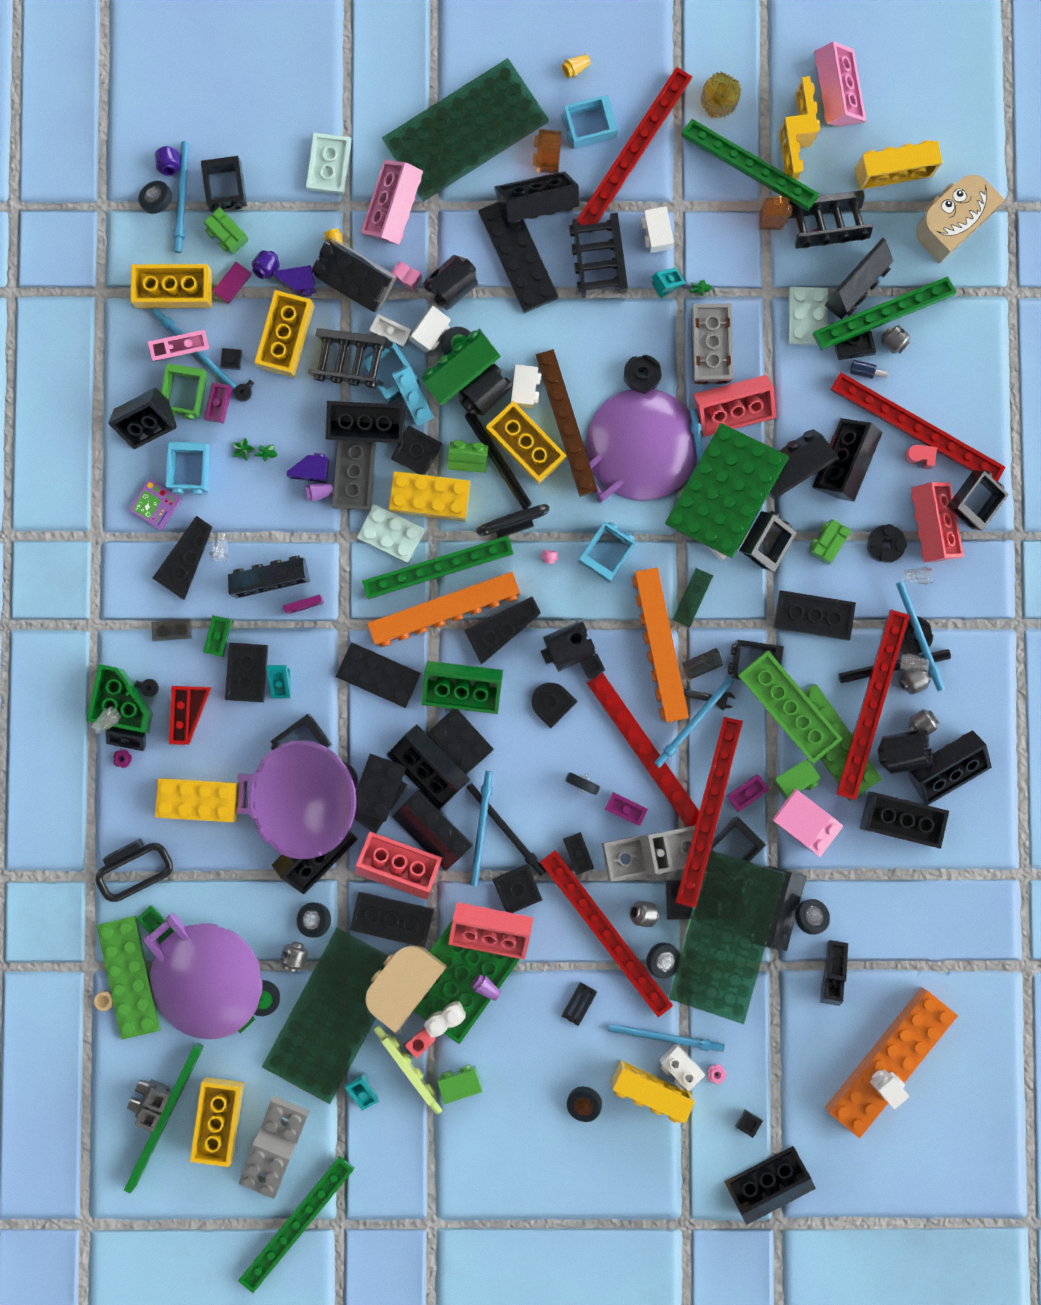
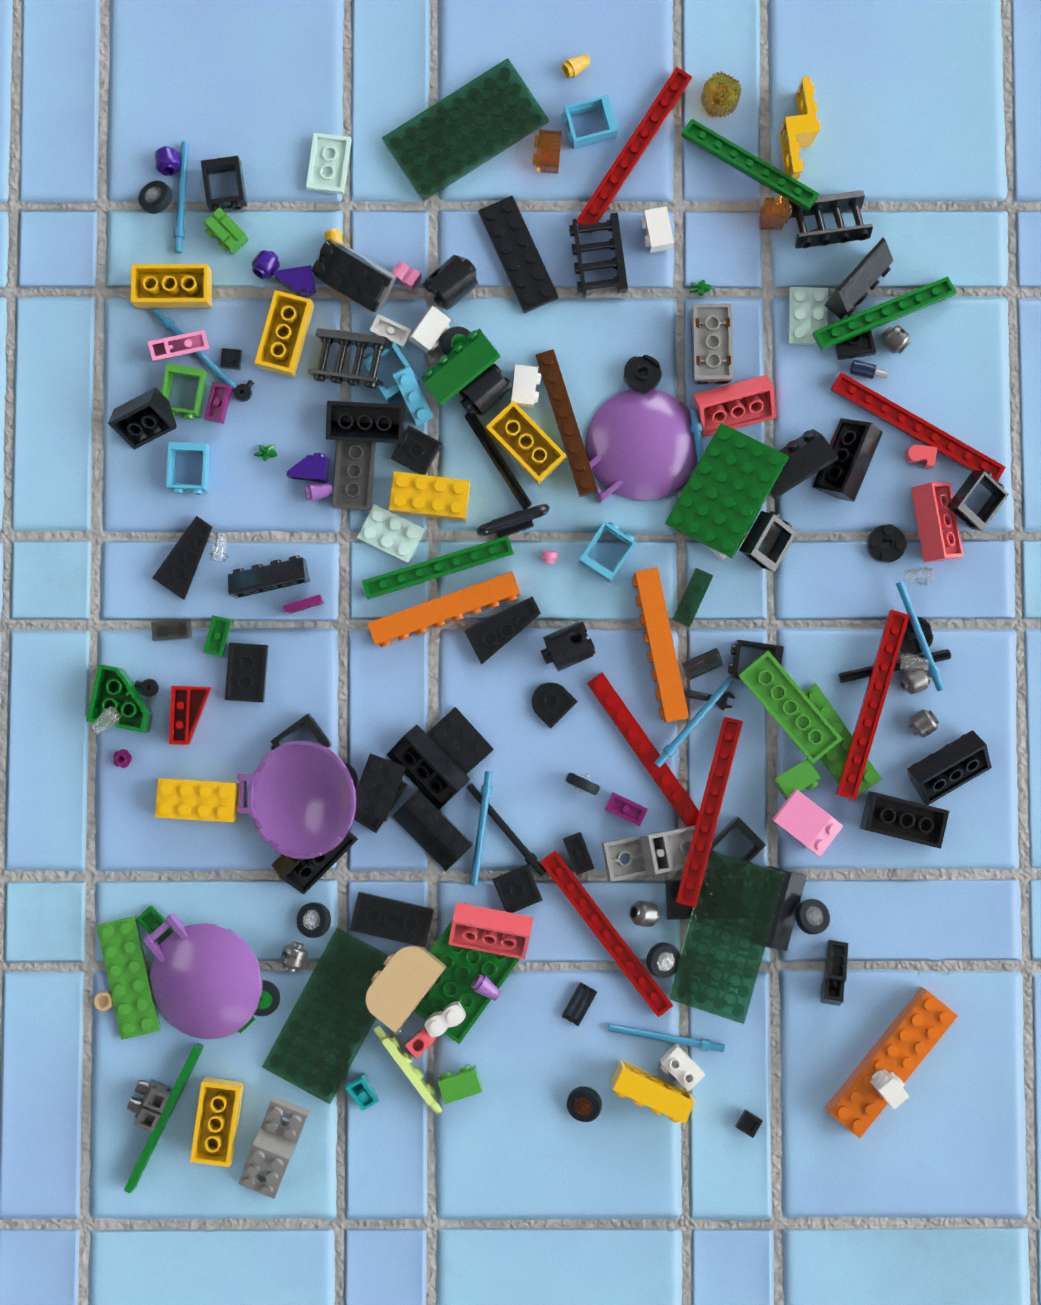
(125, 855): black bar -> none
(126, 738): black plate -> none
(155, 504): tile -> none
(232, 282): magenta tile -> none
(242, 449): green plant -> none
(279, 681): teal slope -> none
(296, 1224): green plate -> none
(378, 675): black plate -> none
(392, 201): bright pink slope -> none
(398, 865): coral slope -> none
(462, 687): green slope -> none
(468, 456): bright green brick -> none
(537, 196): black slope -> none
(592, 666): black plate -> none
(667, 281): teal slope -> none
(716, 1069): bright pink plate -> none
(747, 792): magenta plate -> none
(770, 1185): black slope -> none
(814, 615): black plate -> none
(829, 542): bright green brick -> none
(839, 85): bright pink slope -> none
(898, 164): yellow brick -> none
(905, 751): black cylinder -> none
(956, 215): tan brick -> none

